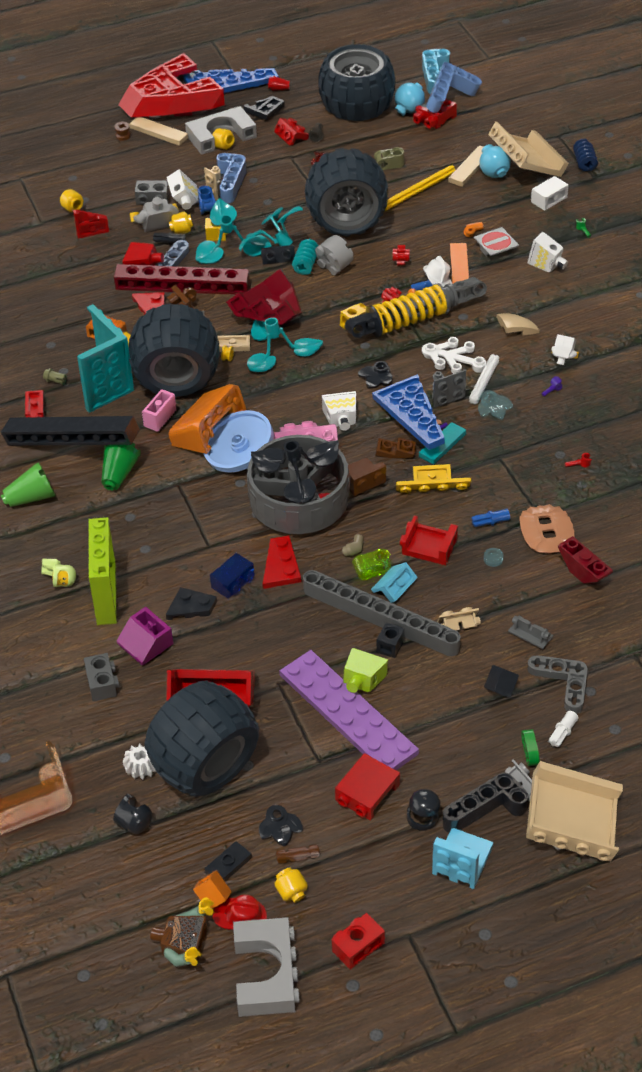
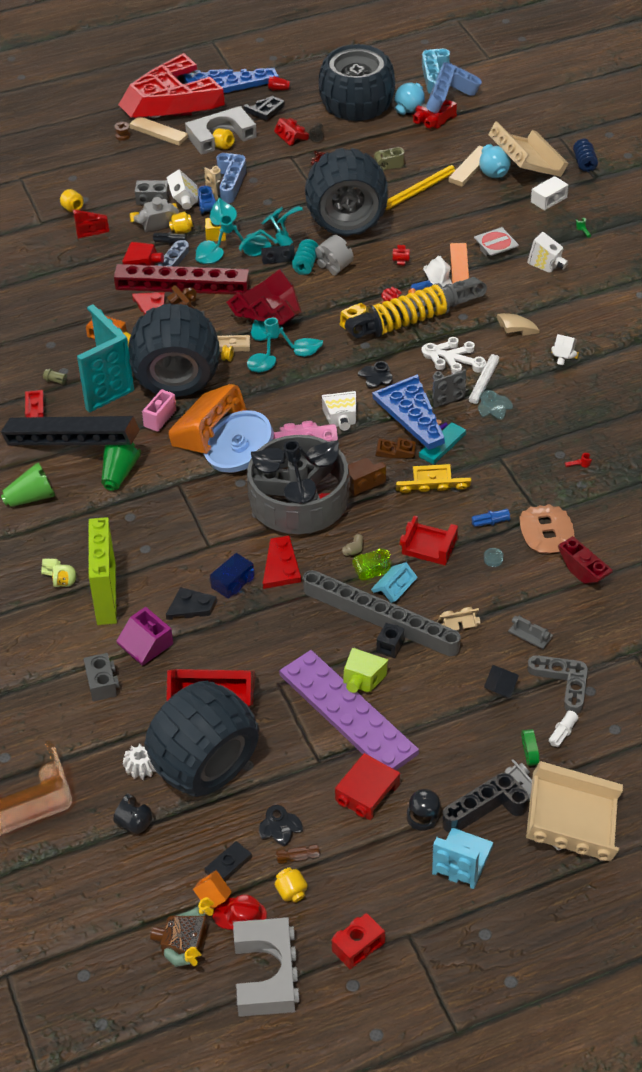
(471, 228): orange arm -> none
(555, 385): dark purple hand -> none

